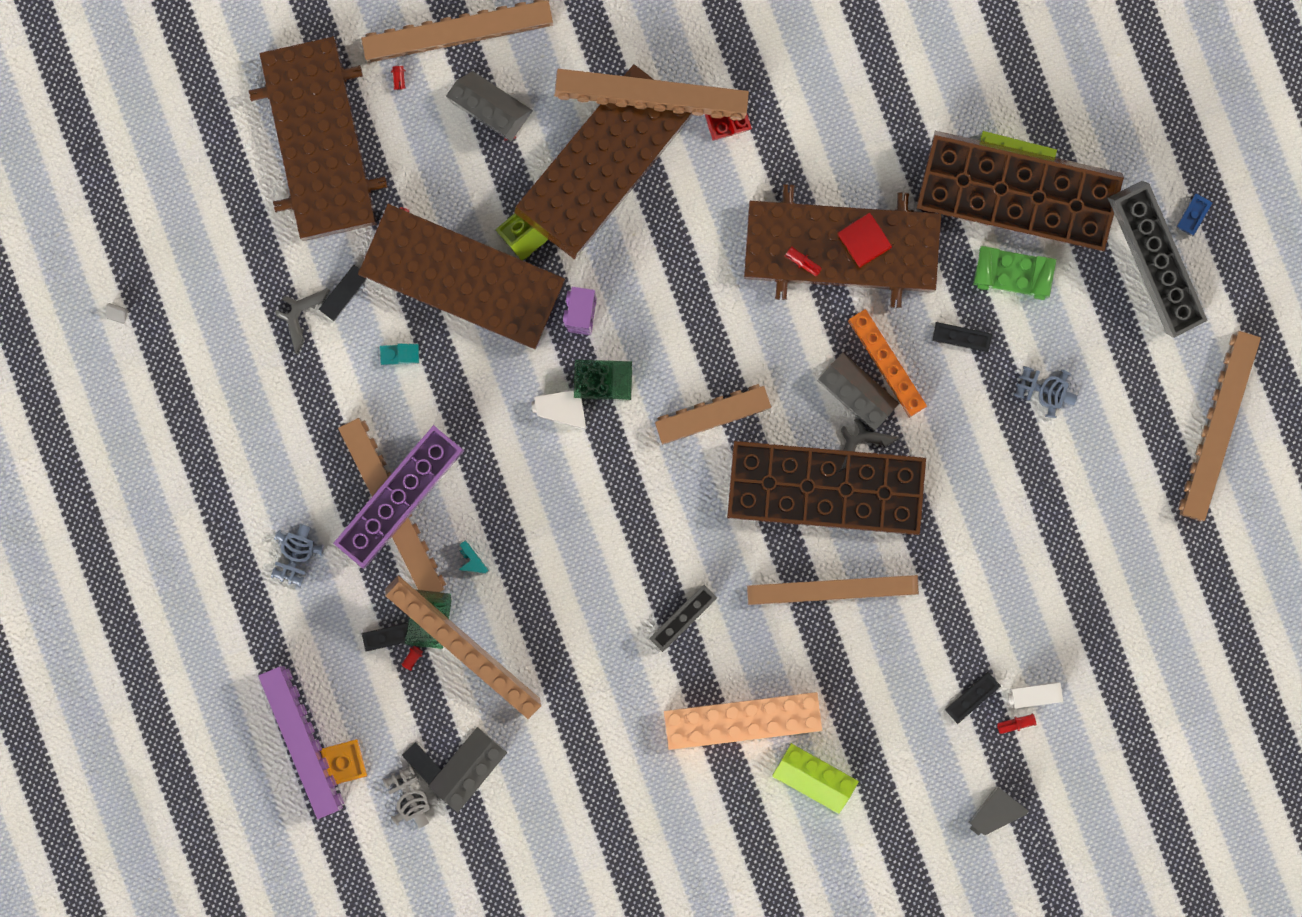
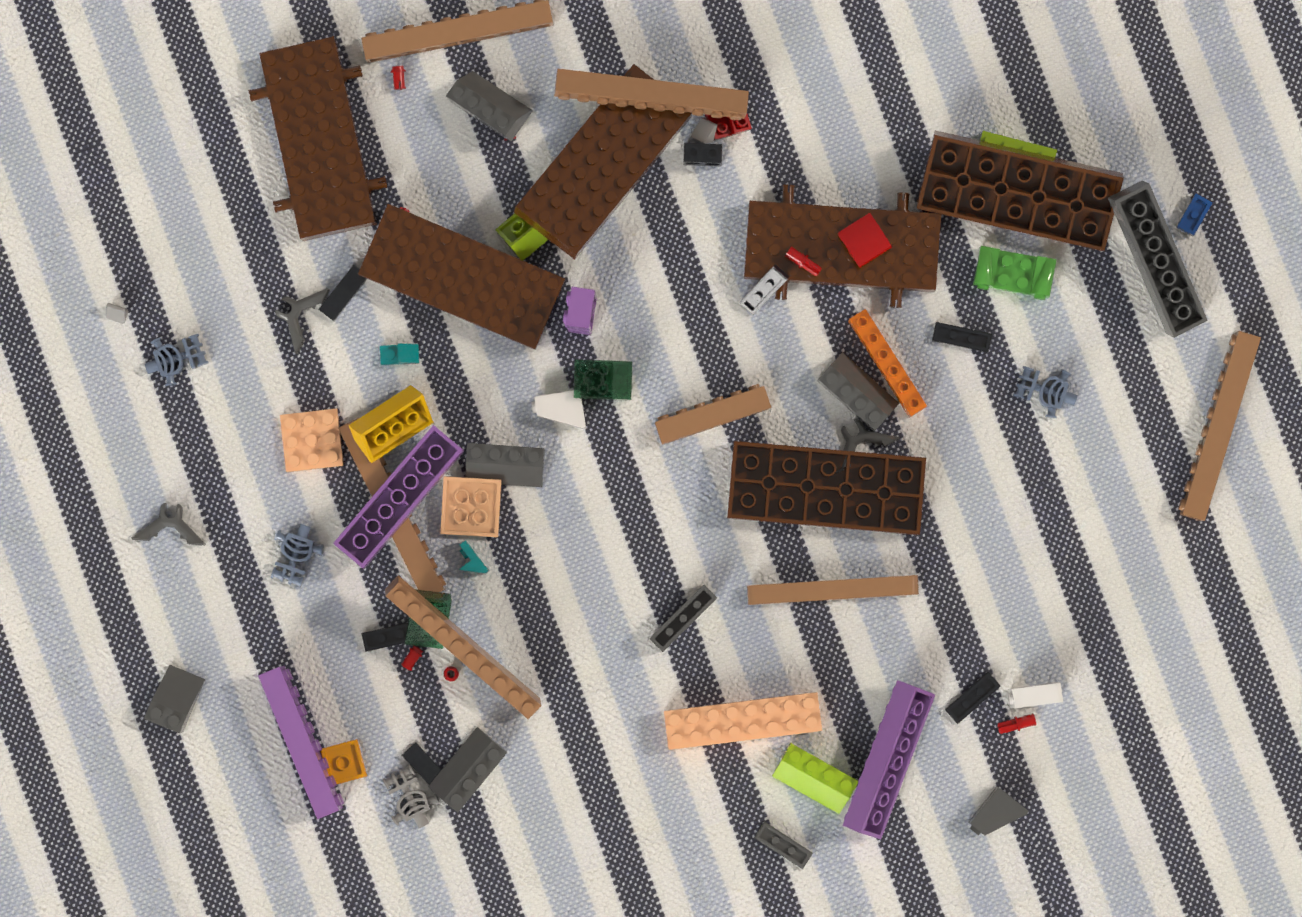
(157, 364): none -> sand blue piece
(174, 699): none -> dark grey slope
(176, 522): none -> dark grey piece
(311, 440): none -> light nougat plate
(391, 423): none -> yellow slope
(446, 673): none -> red pin
(471, 506): none -> light nougat plate
(510, 463): none -> dark grey slope
(702, 154): none -> black brick
(704, 131): none -> light grey slope
(764, 289): none -> tile
(783, 845): none -> dark grey tile
(888, 760): none -> medium lavender brick

